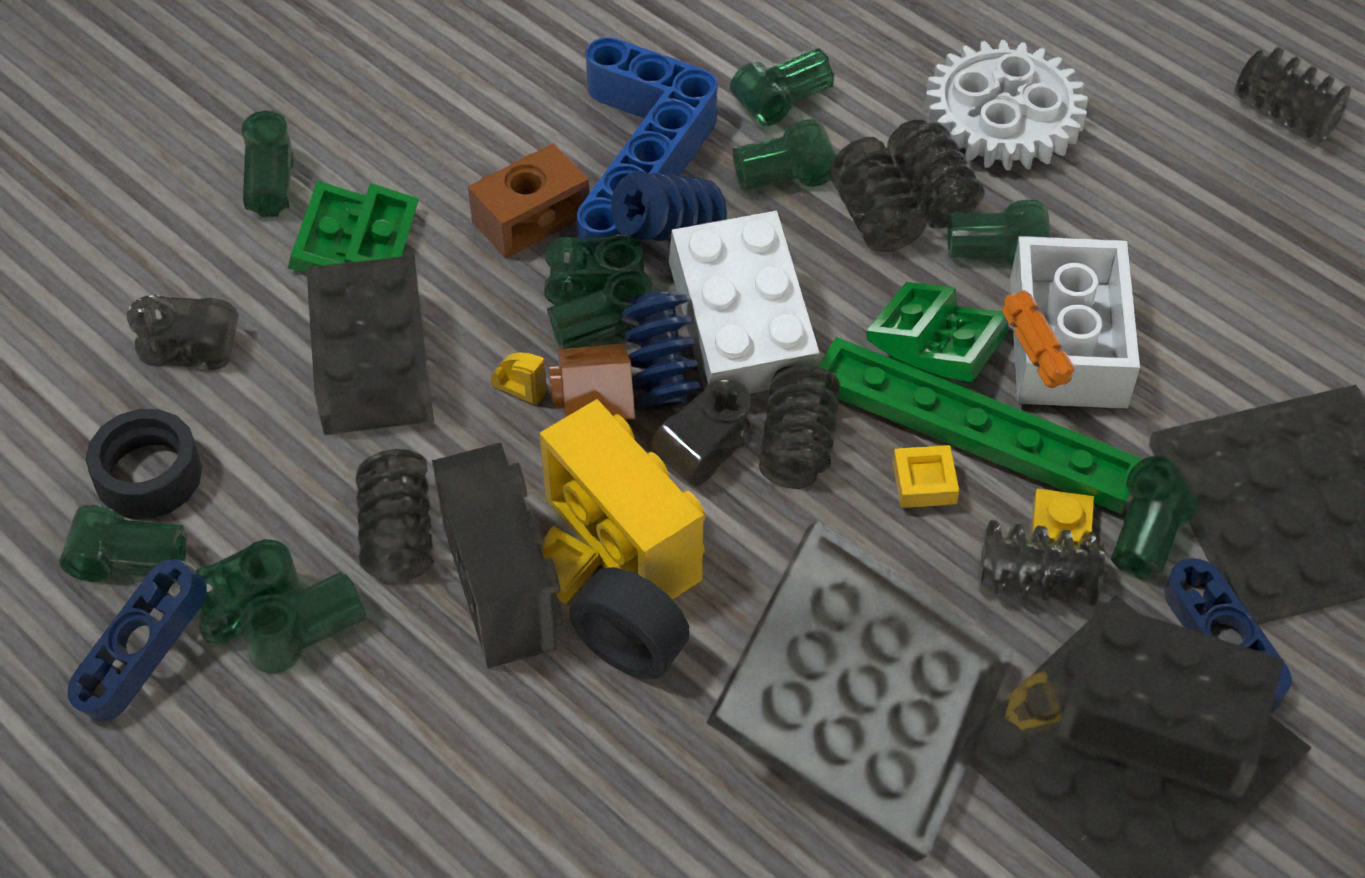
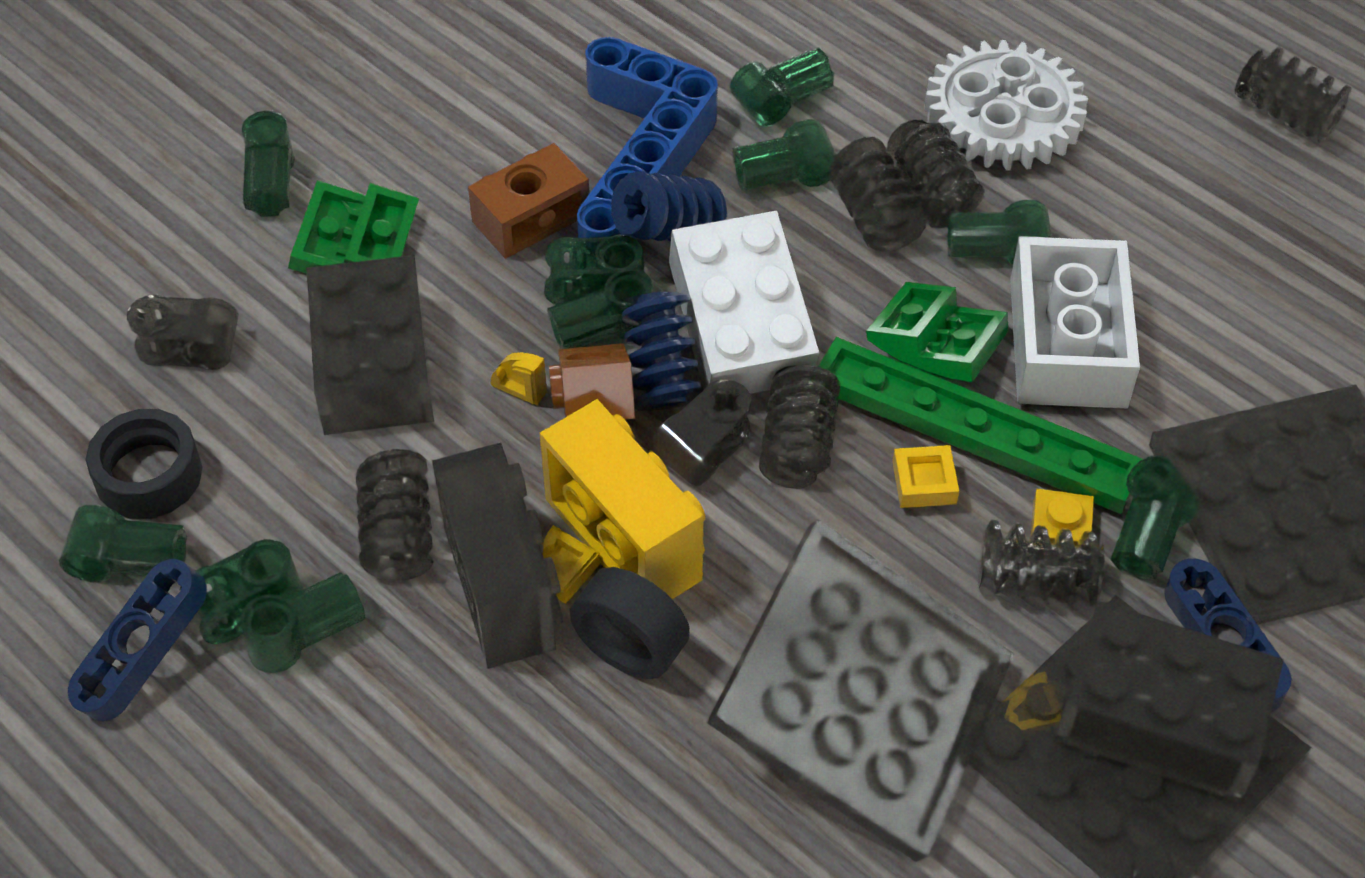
(1038, 339): orange axle -> none

